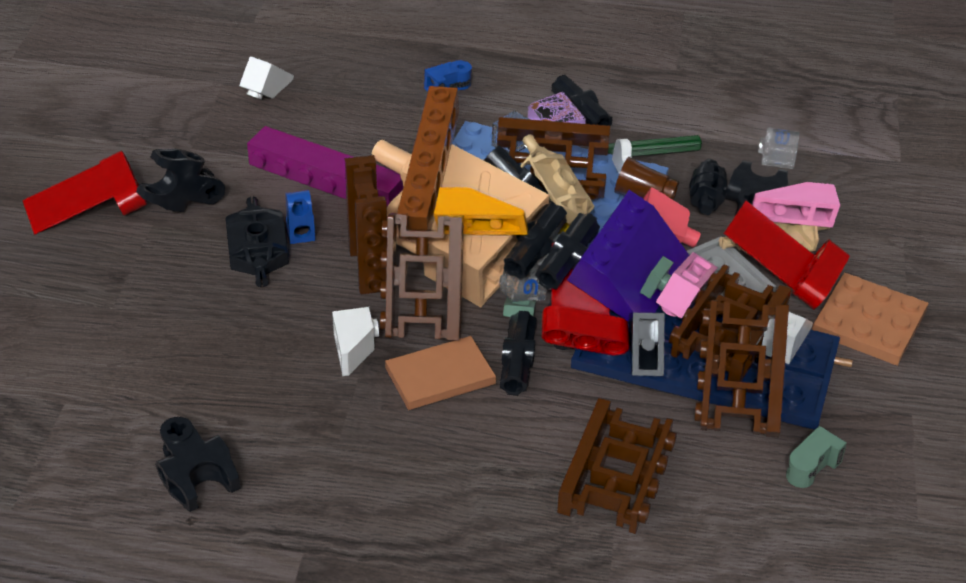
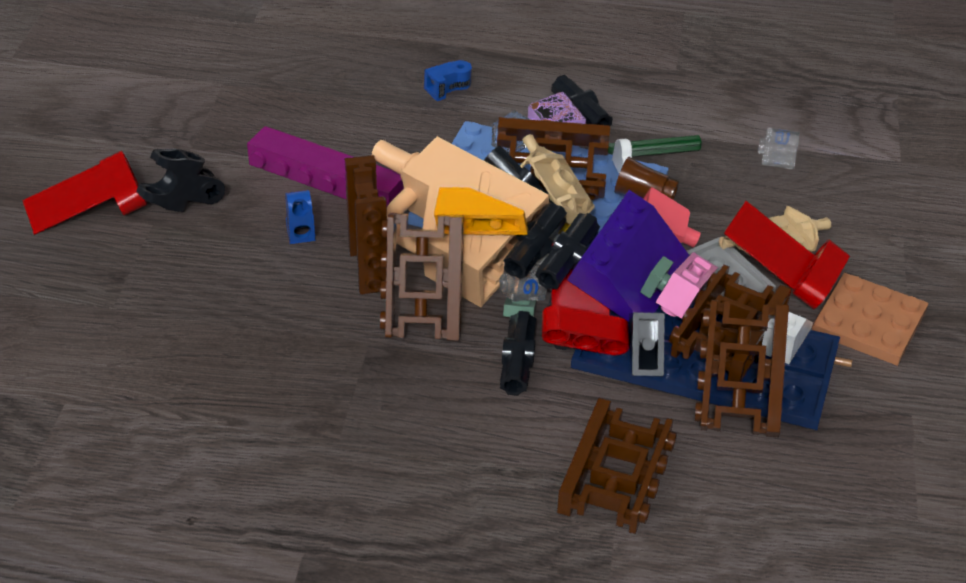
(193, 461): black piece -> none
(256, 252): black plate -> none
(264, 79): white slope -> none
(354, 337): white slope -> none
(429, 158): dark orange brick -> none
(440, 372): nougat tile -> none
(708, 186): black piece -> none
(746, 183): black piece -> none
(800, 204): bright pink slope -> none
(813, 455): sand green leg -> none

